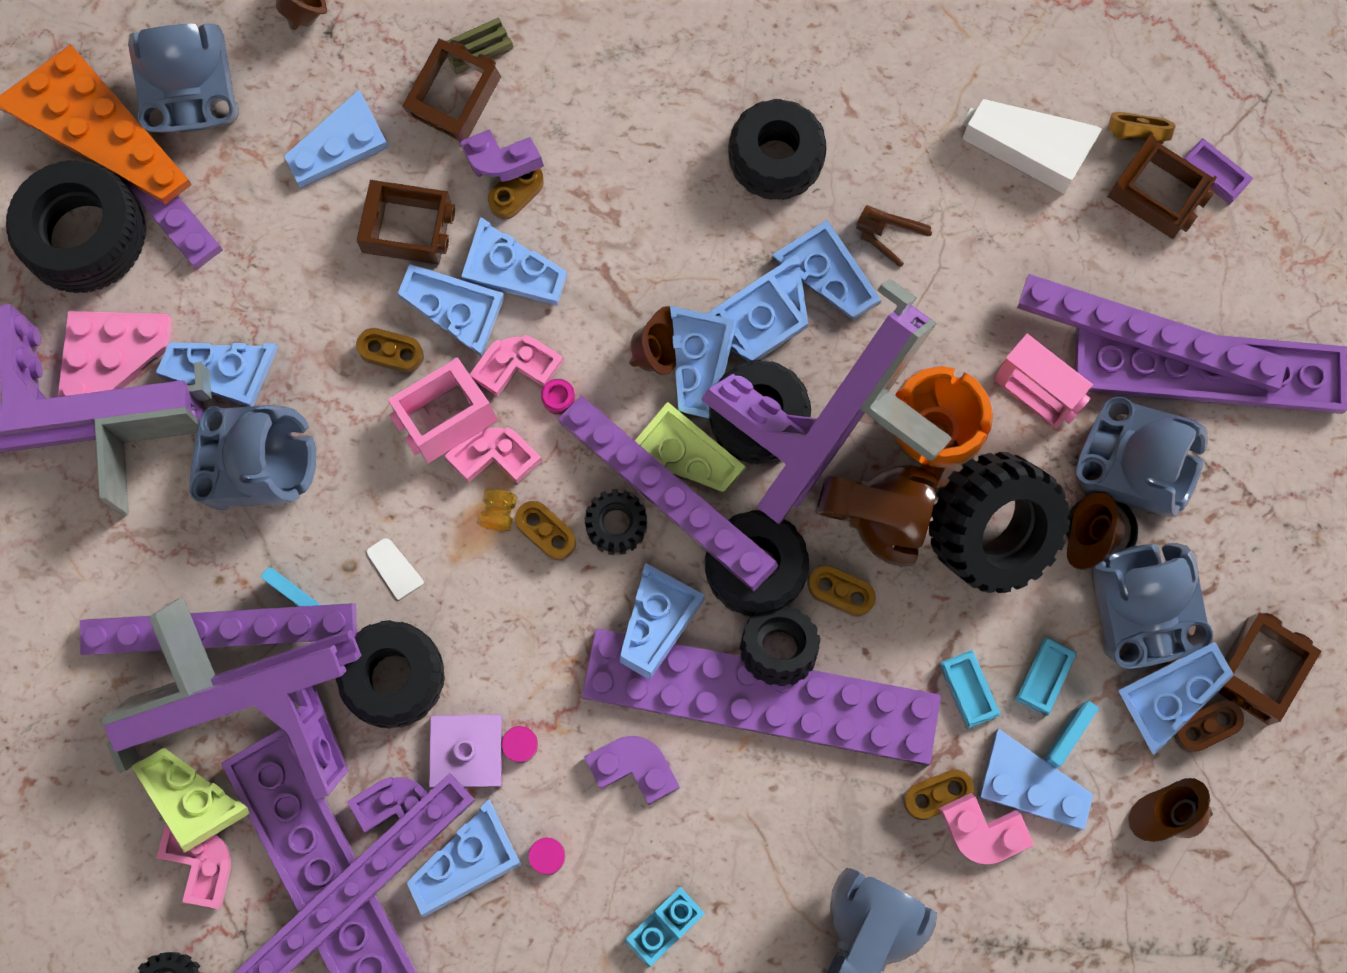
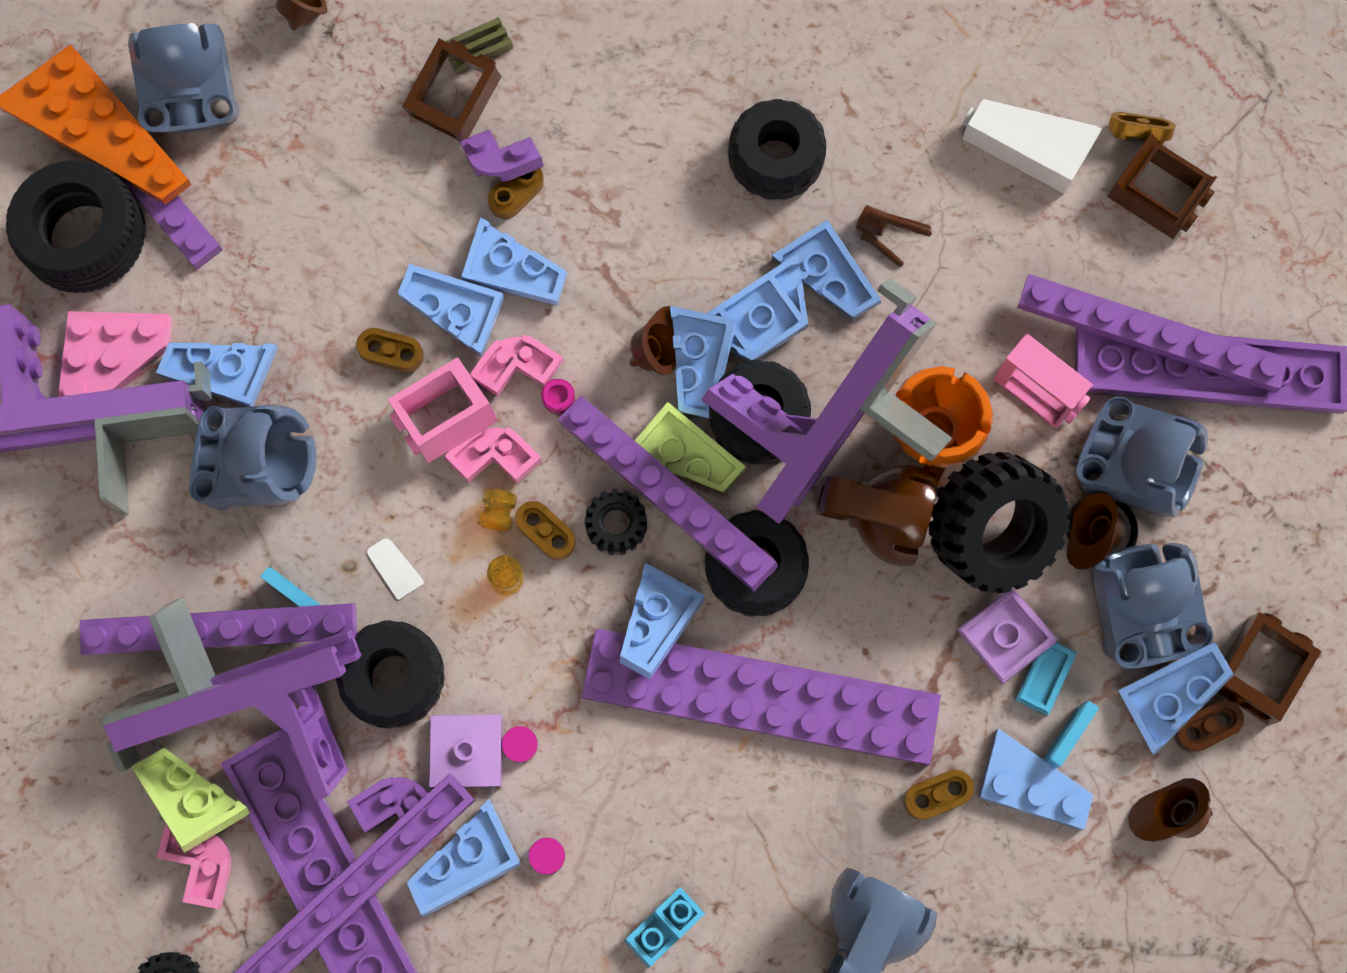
(337, 142): light blue wing -> none
(385, 192): reddish brown window -> none
(510, 579): none -> clear yellow wheel
(637, 757): medium lavender plate -> none
(776, 670): black tyre -> none
(842, 588): pearl gold plate -> none
(969, 689): medium azure tile -> none
(981, 840): bright pink plate -> none
(1007, 635): none -> lavender plate
(1230, 177): medium lavender tile -> none

